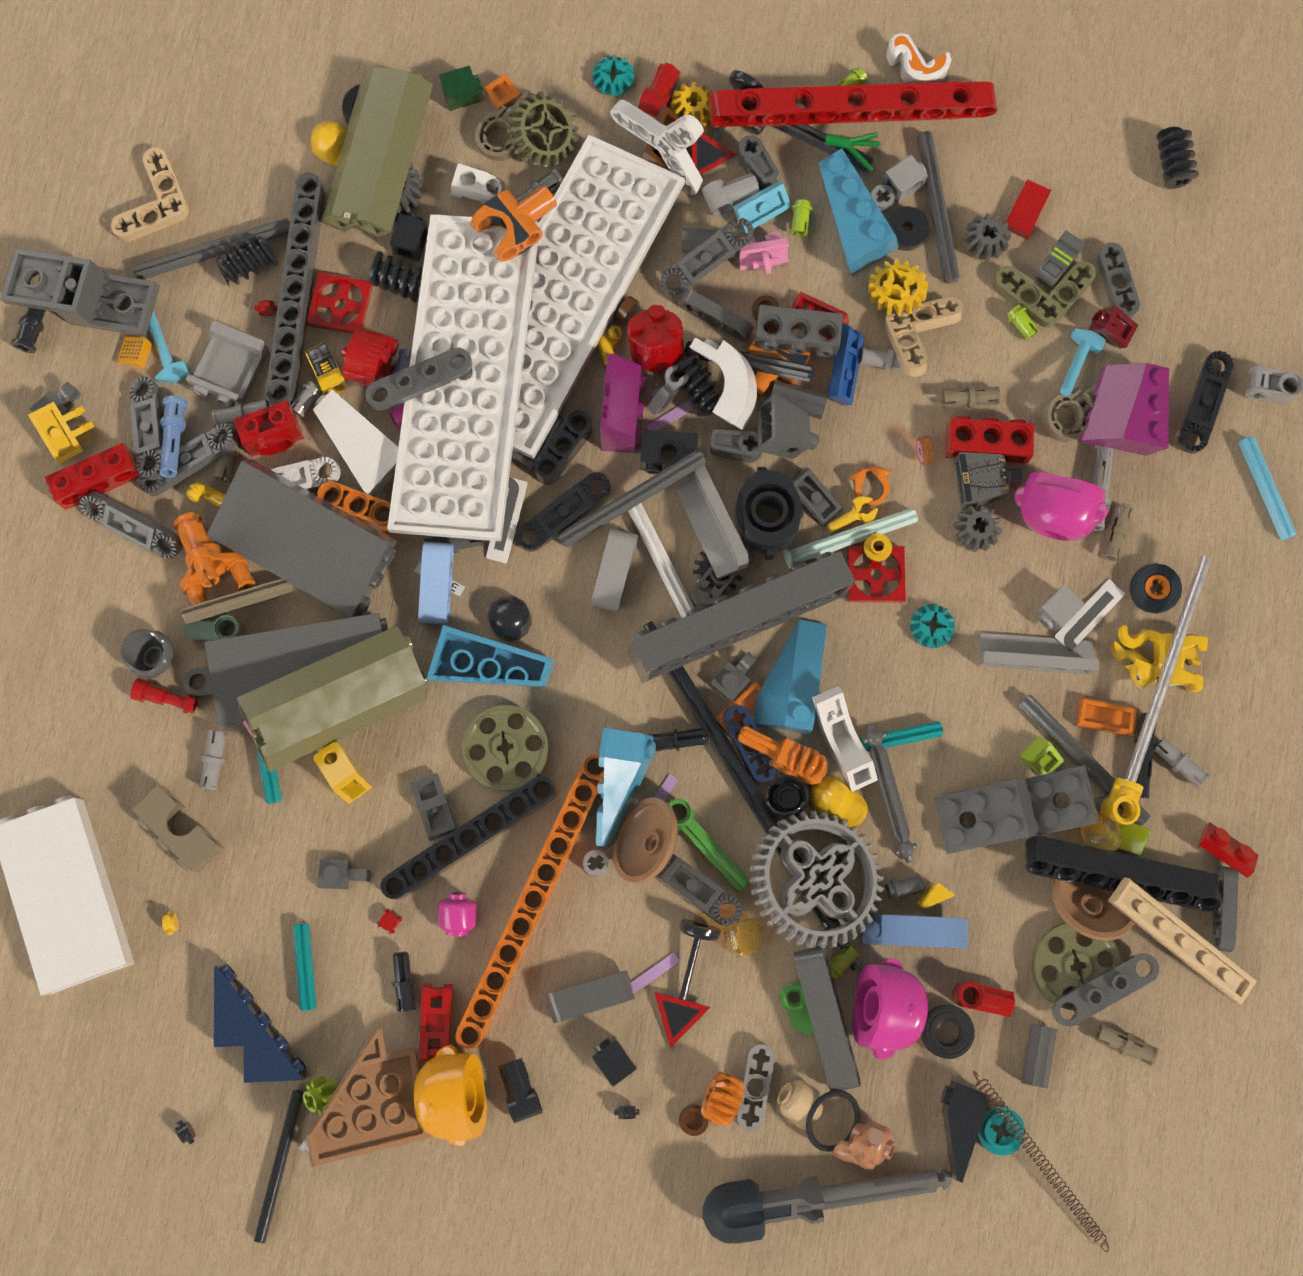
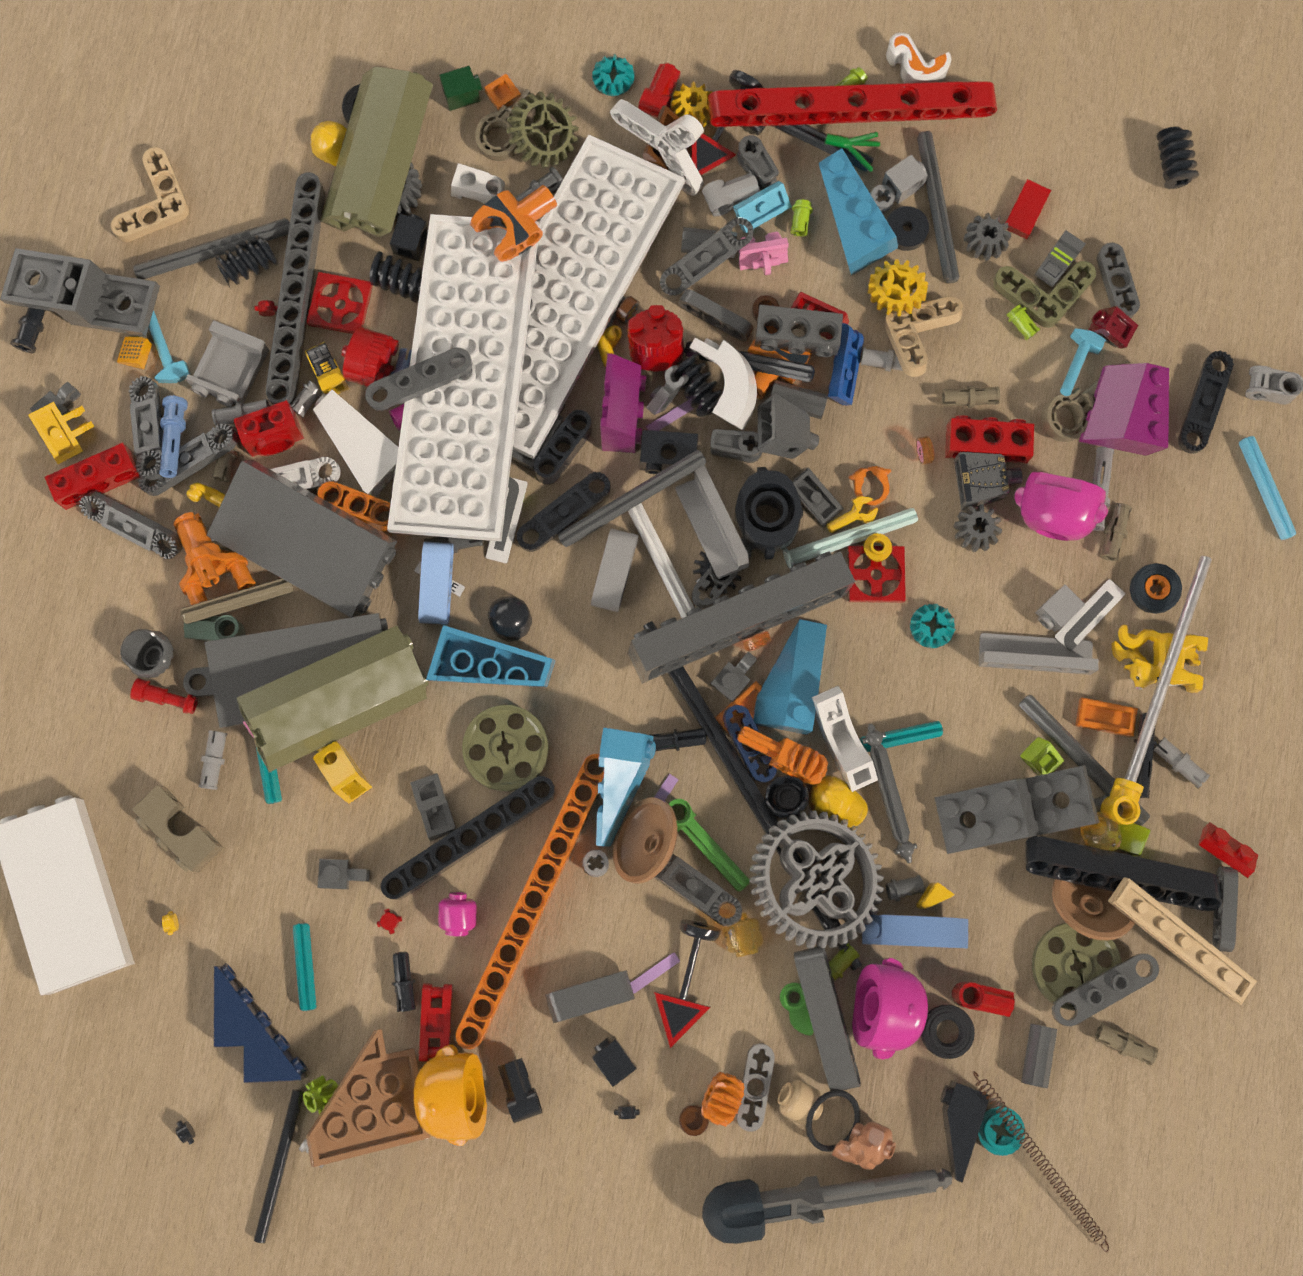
(757, 641): none -> clear orange tile

